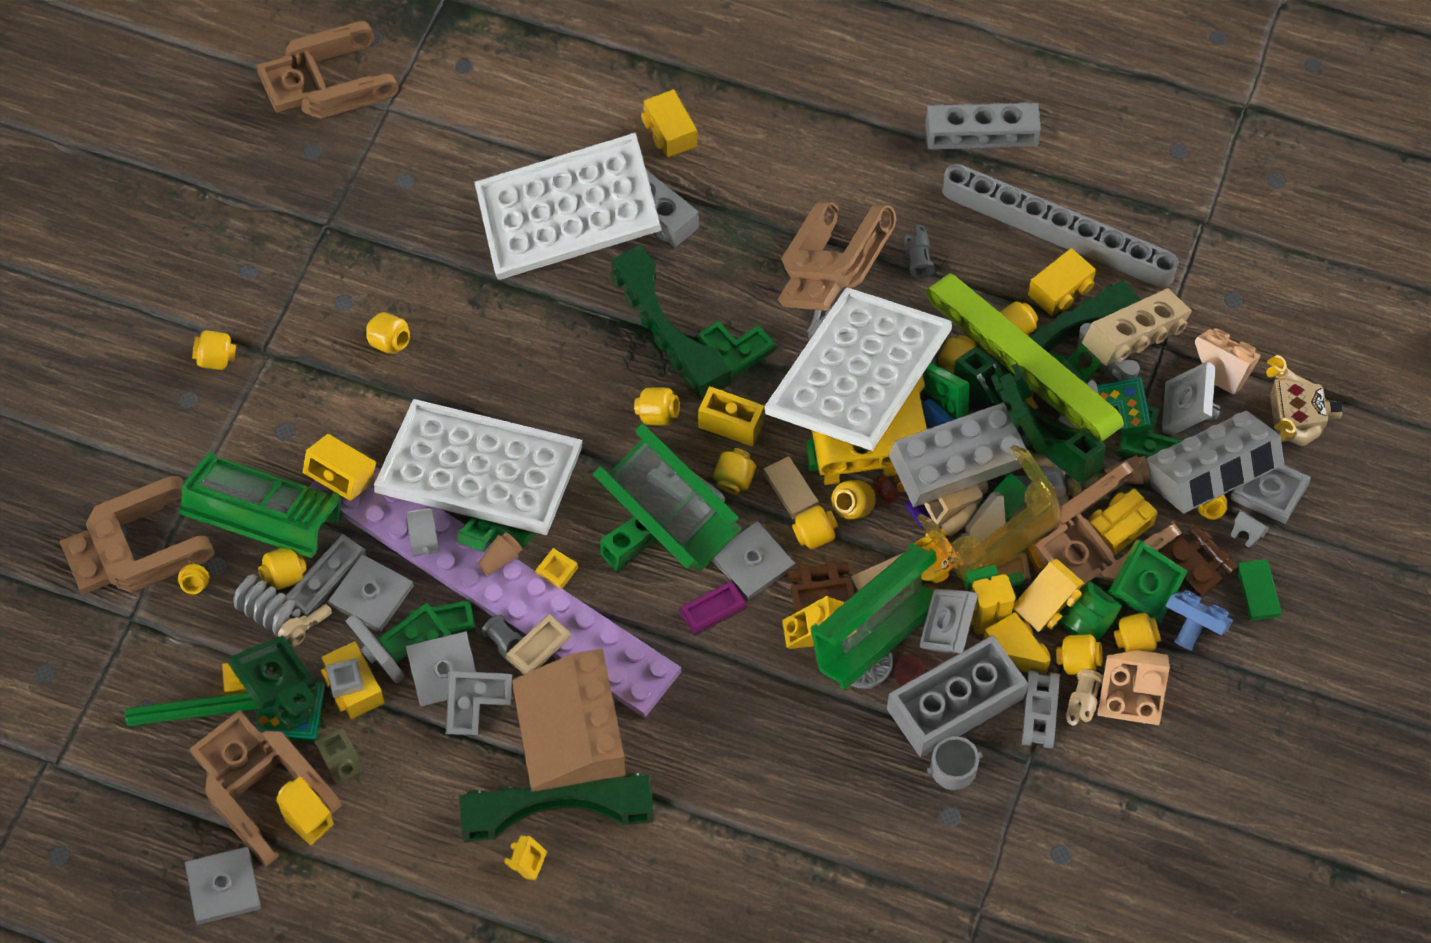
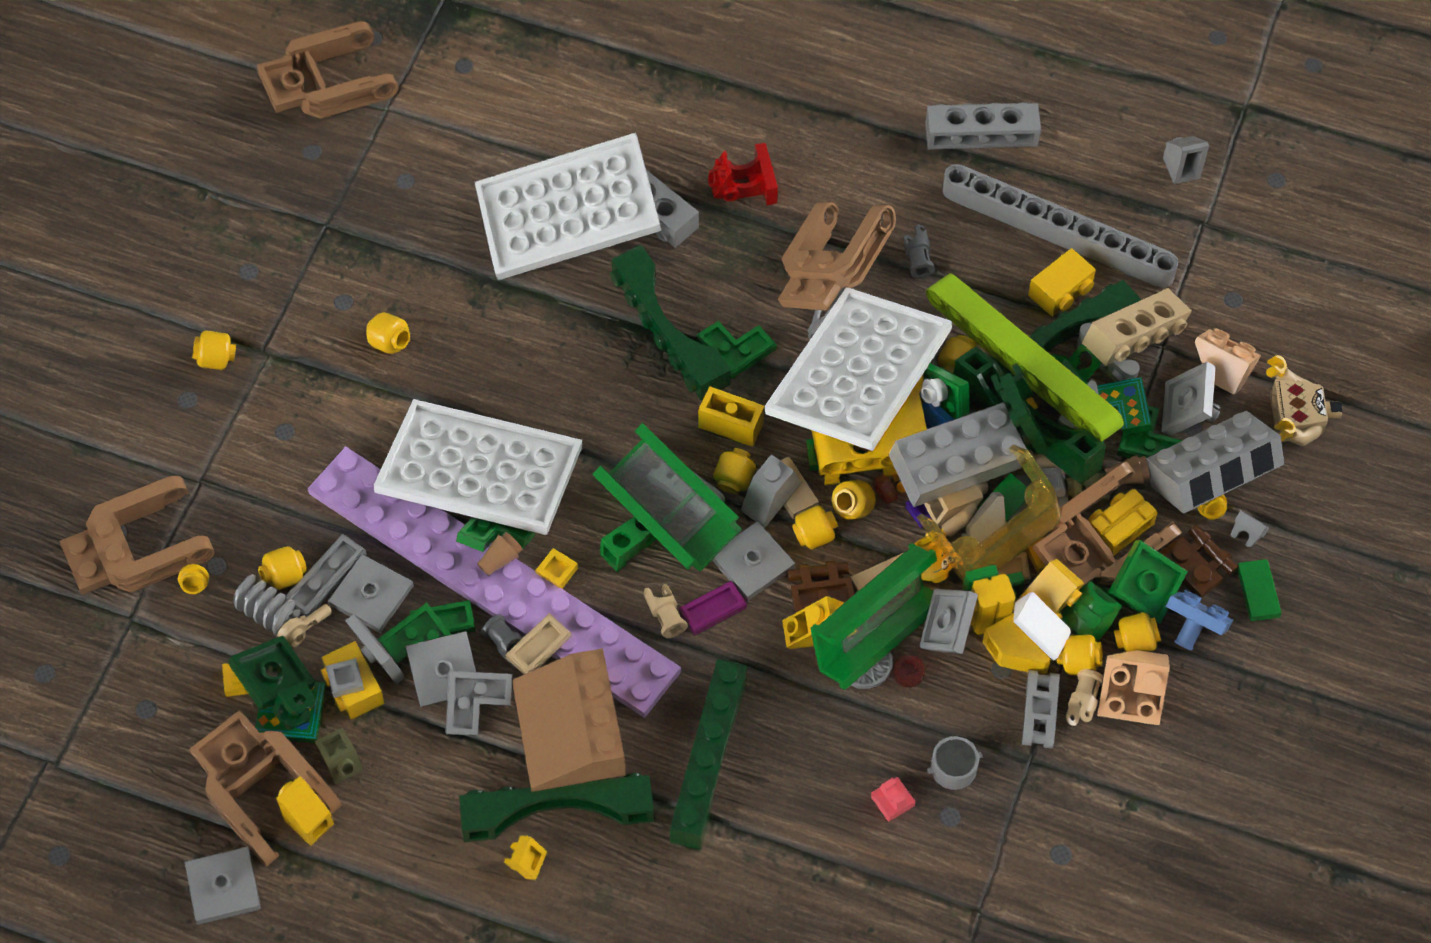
(189, 708): green axle -> none
(258, 504): green piece -> none
(339, 467): yellow brick -> none
(422, 532): light grey piece -> none
(657, 406): yellow head -> none
(666, 612): none -> tan piece
(669, 123): yellow brick -> none
(707, 754): none -> dark green arch
(759, 174): none -> red tile
(769, 490): none -> light grey slope
(893, 798): none -> coral tile
(934, 391): none -> white plate
(957, 695): light grey brick -> none
(1021, 316): yellow head -> none
(1041, 624): none -> white slope
(1185, 158): none -> light grey slope
(1273, 493): light grey plate -> none

